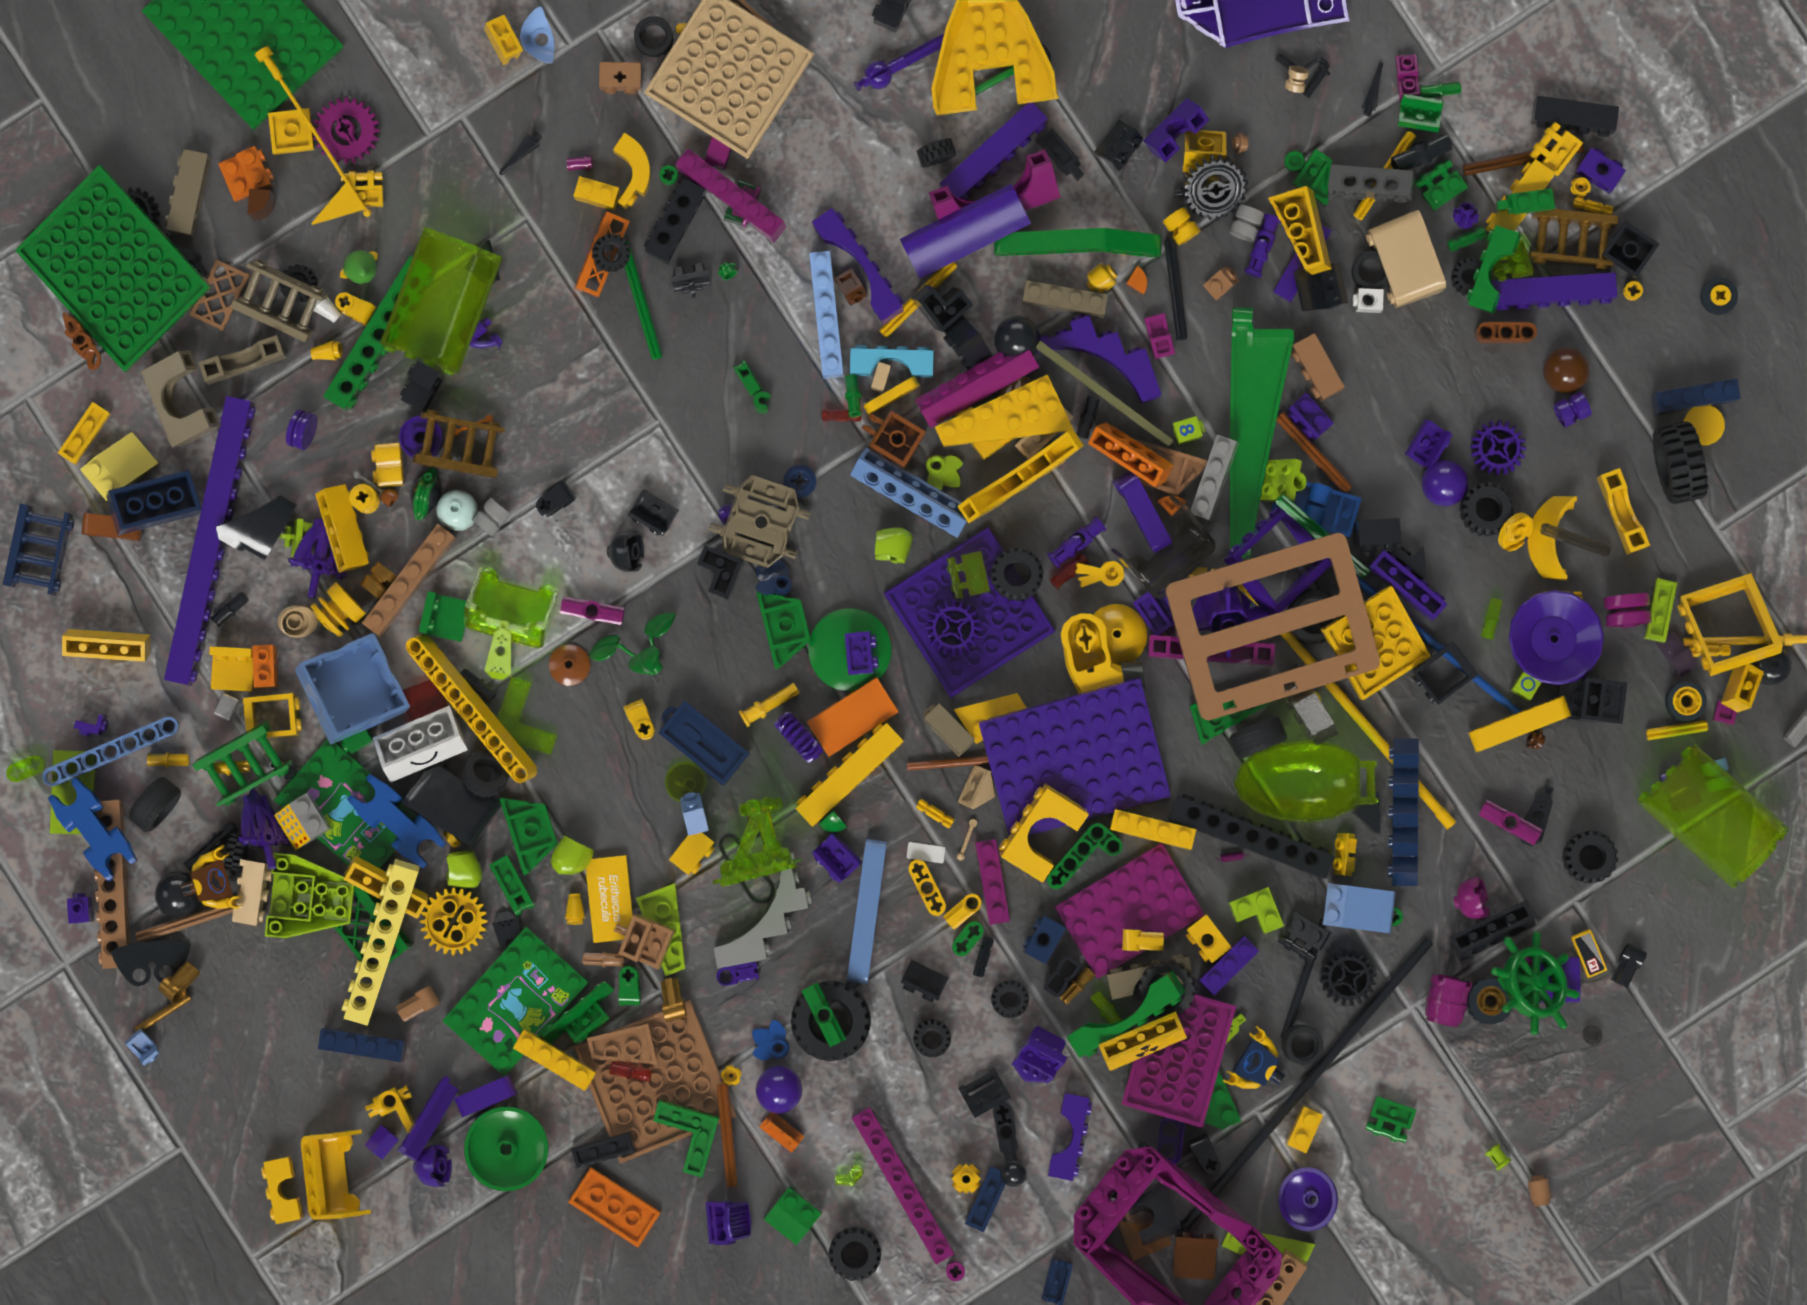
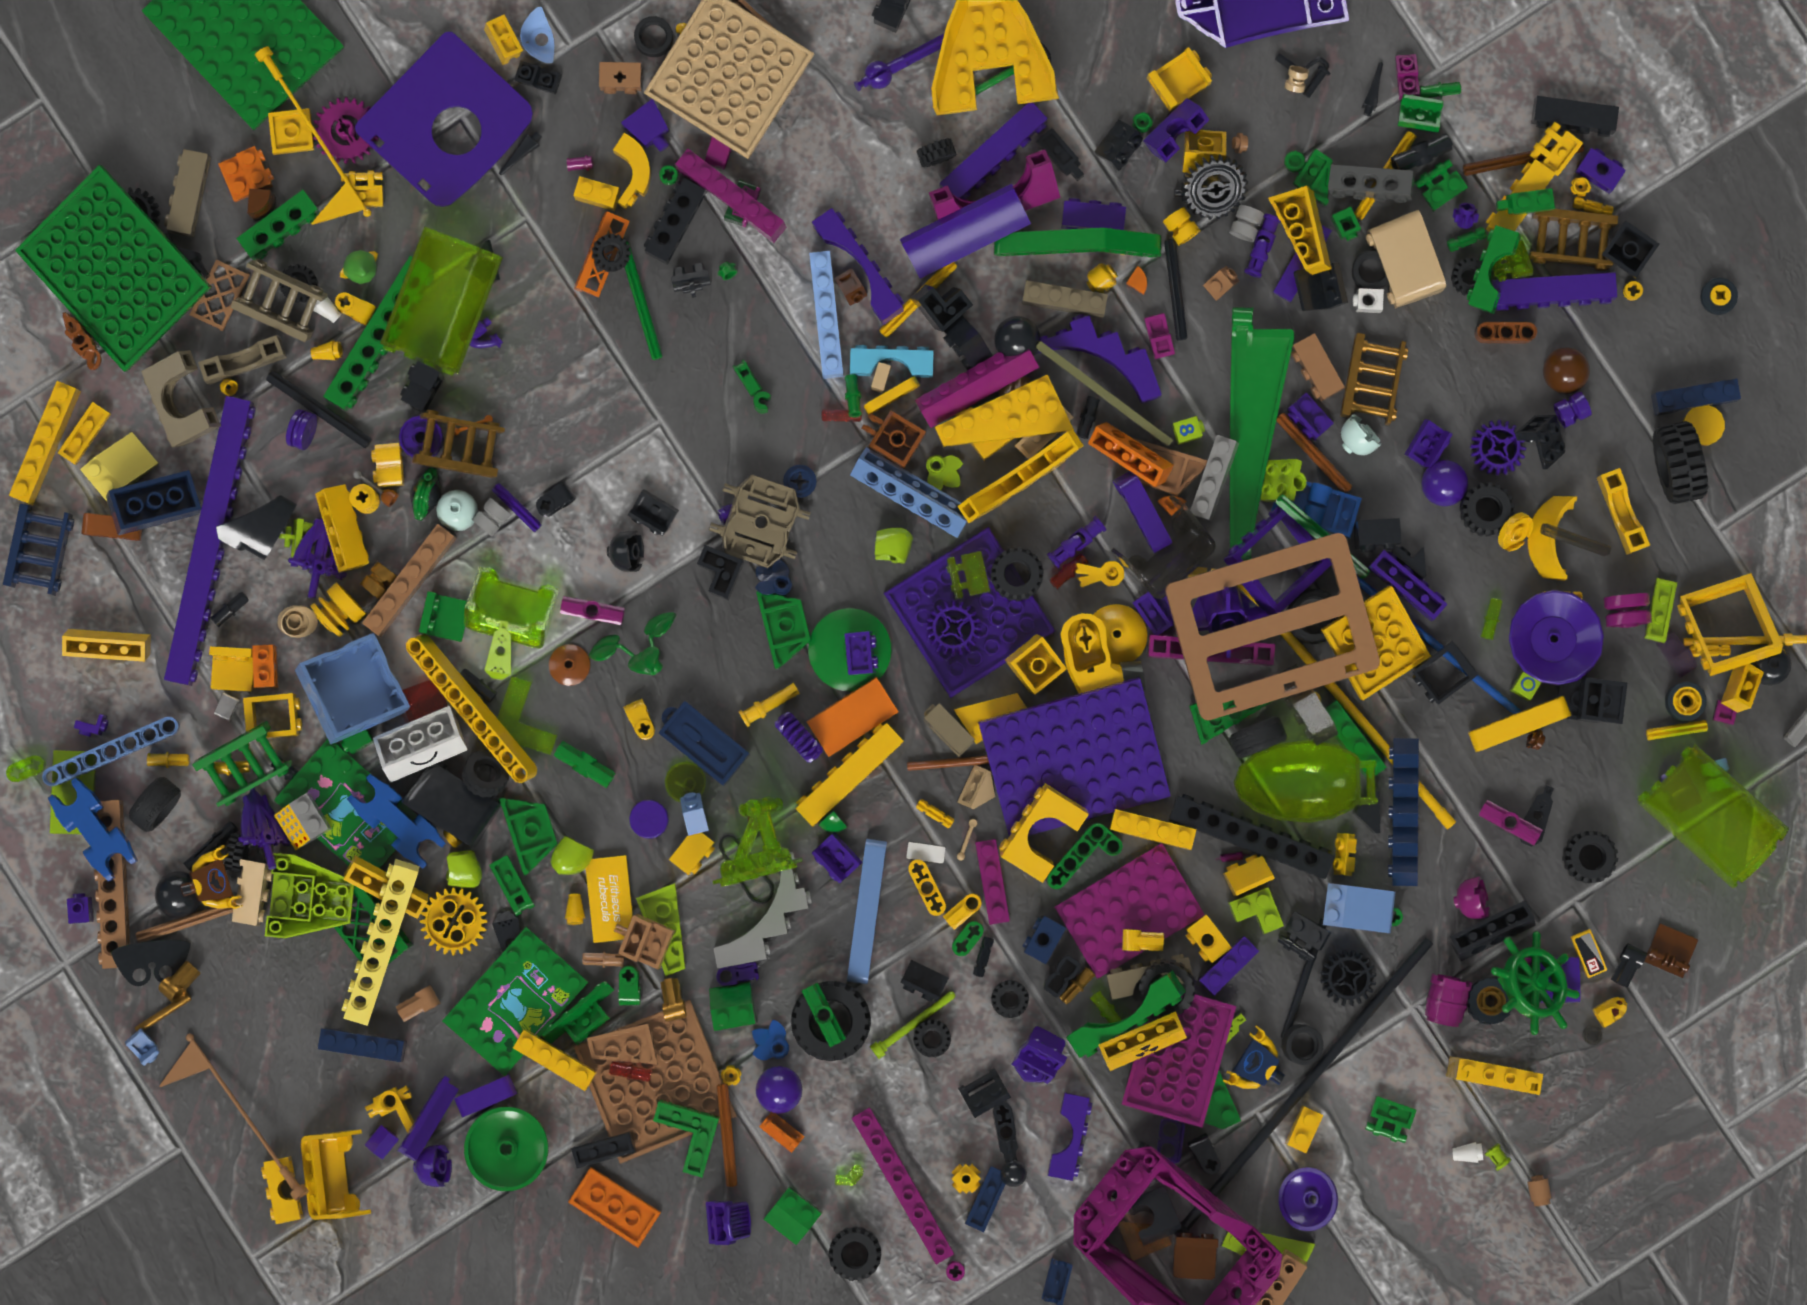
(44, 443): none -> yellow brick
(195, 1061): none -> medium nougat piece
(229, 392): none -> yellow hinge
(267, 225): none -> green brick
(319, 409): none -> black axle
(440, 80): none -> dark purple door
(517, 507): none -> dark purple axle
(538, 77): none -> black slope
(584, 764): none -> green piece
(647, 126): none -> dark purple torso
(649, 819): none -> dark purple head
(732, 1006): none -> green slope
(881, 1047): none -> lime piece
(1035, 664): none -> yellow brick
(1092, 215): none -> dark purple brick
(1142, 117): none -> green plate
(1180, 79): none -> yellow panel
(1248, 875): none -> yellow slope
(1346, 216): none -> green brick
(1352, 739): none -> green brick
(1353, 385): none -> pearl gold fence
(1359, 437): none -> light aqua cylinder
(1468, 1153): none -> white cone
(1494, 1075): none -> yellow window
(1547, 436): none -> black bracket
(1610, 1011): none -> yellow rock
(1671, 950): none -> reddish brown hinge

